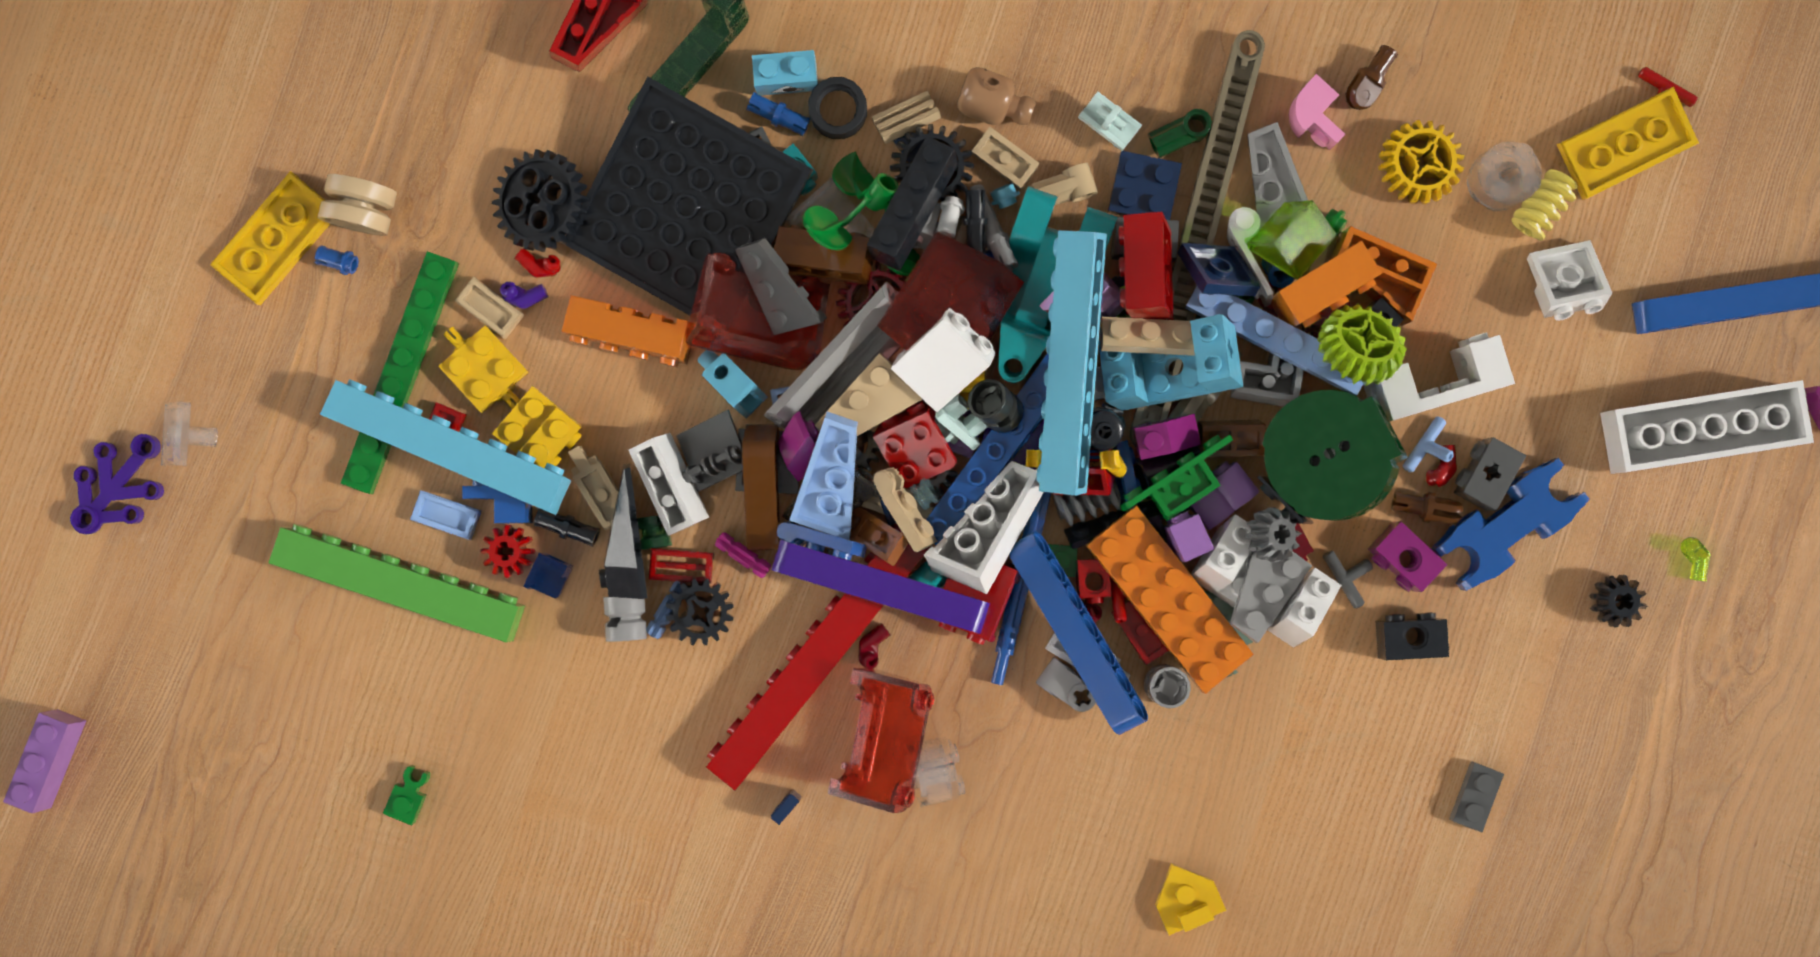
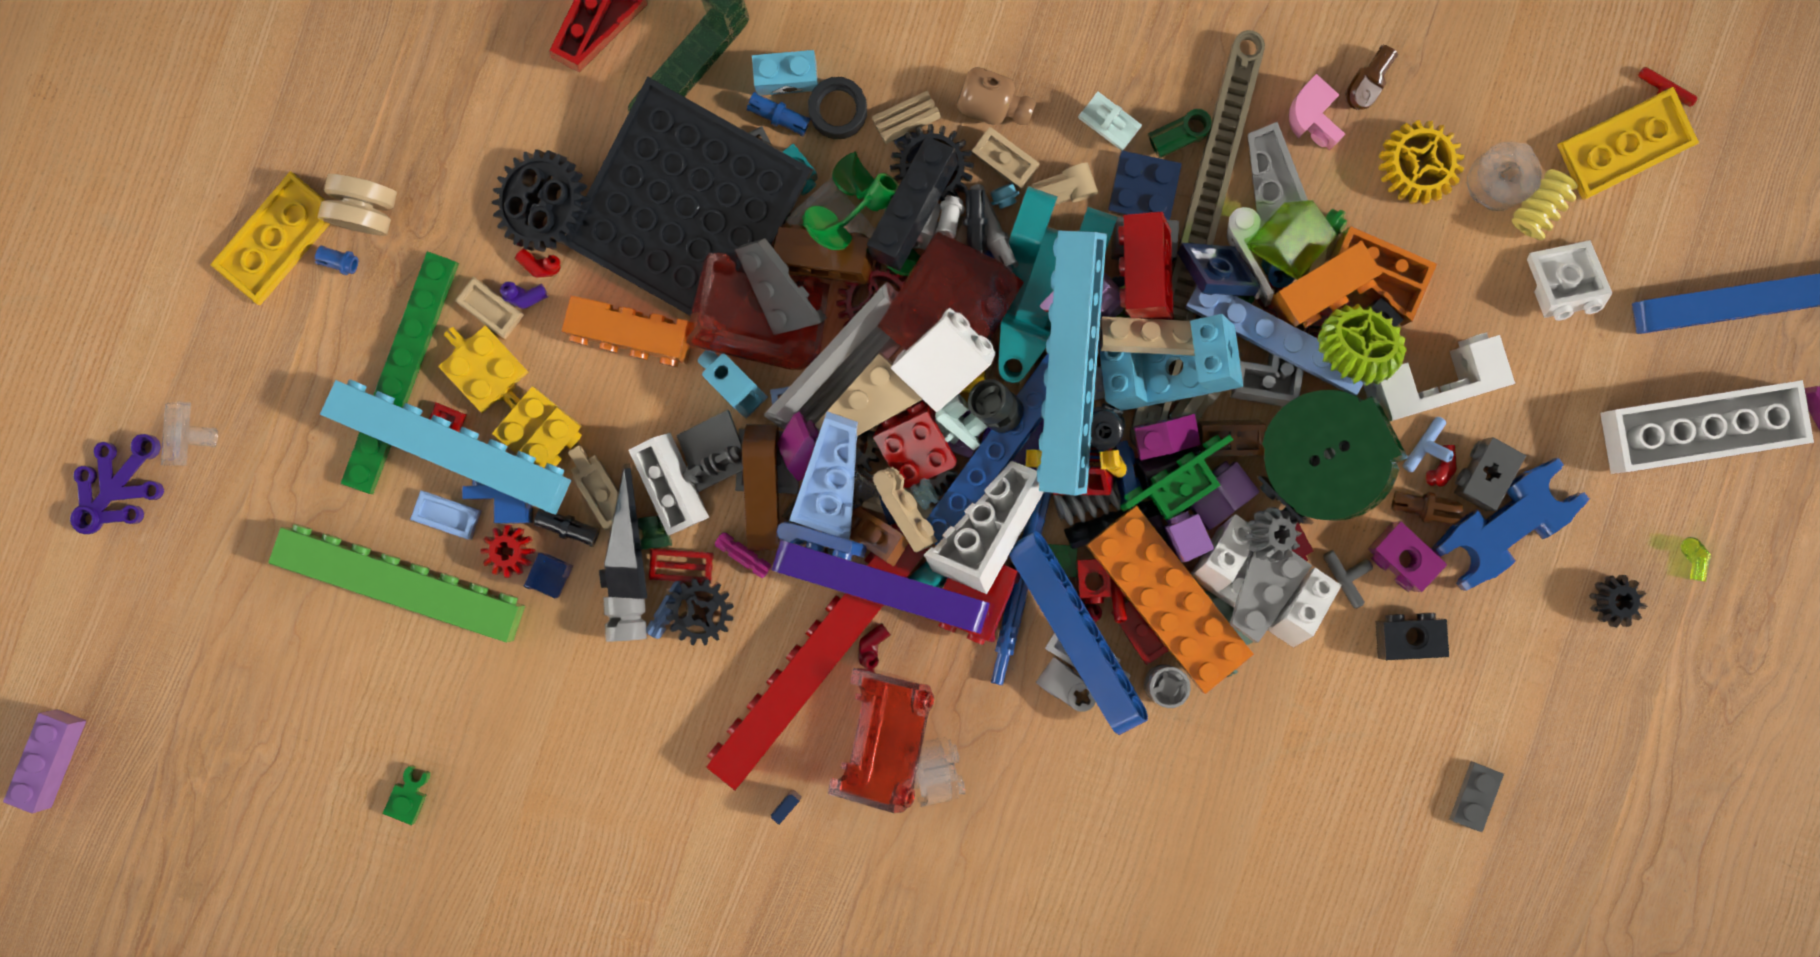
(1187, 900): yellow plate -> none

